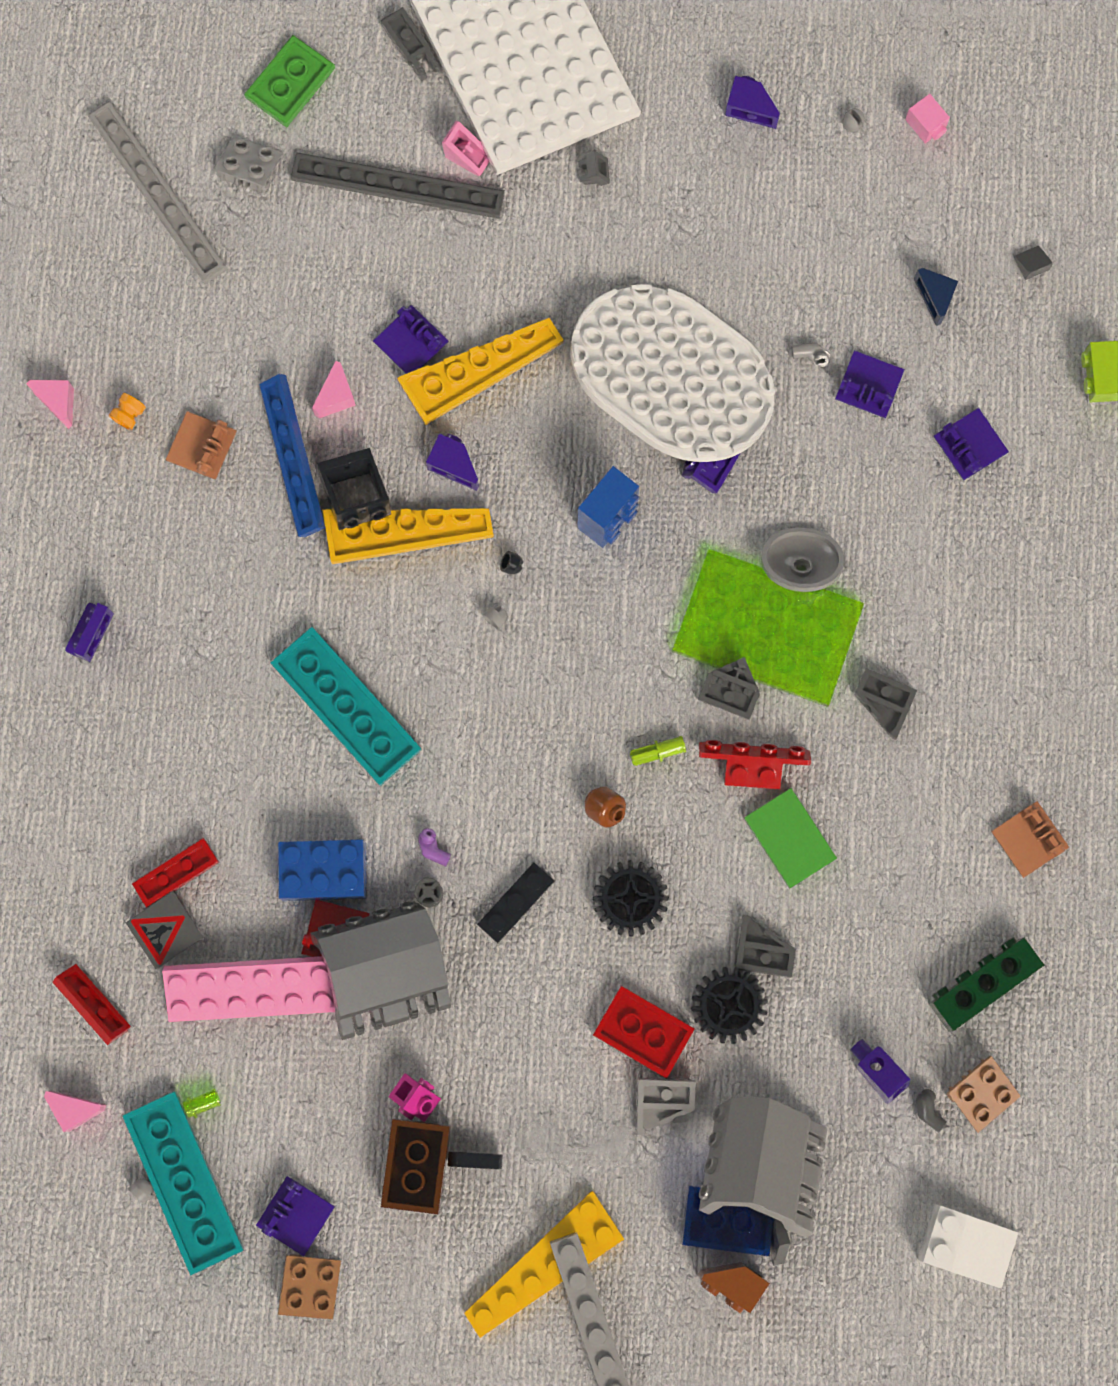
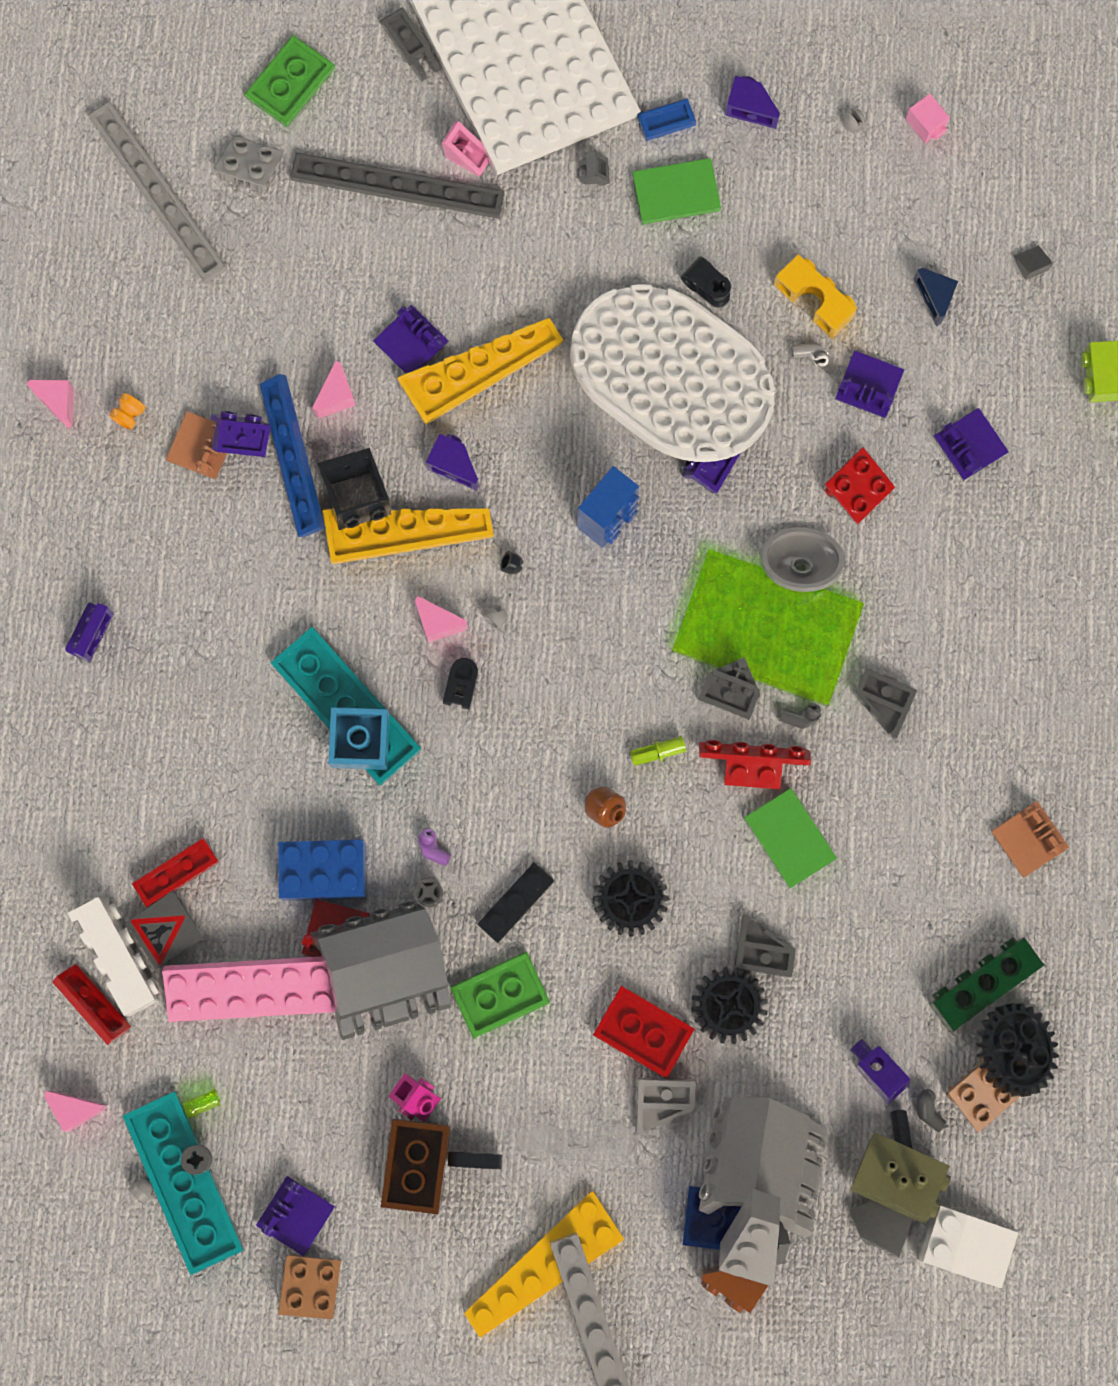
(116, 955): none -> white wedge
(202, 1158): none -> dark grey wheel
(240, 434): none -> dark purple bracket
(359, 738): none -> dark azure brick
(438, 621): none -> bright pink slope
(464, 674): none -> black plate
(500, 995): none -> bright green tile
(666, 119): none -> blue tile
(676, 191): none -> bright green tile
(704, 279): none -> black piece
(752, 1239): none -> light grey wedge
(802, 278): none -> yellow arch
(803, 718): none -> dark grey arm
(859, 485): none -> red hinge
(881, 1226): none -> dark grey slope
(900, 1175): none -> olive piece
(1017, 1050): none -> black gear

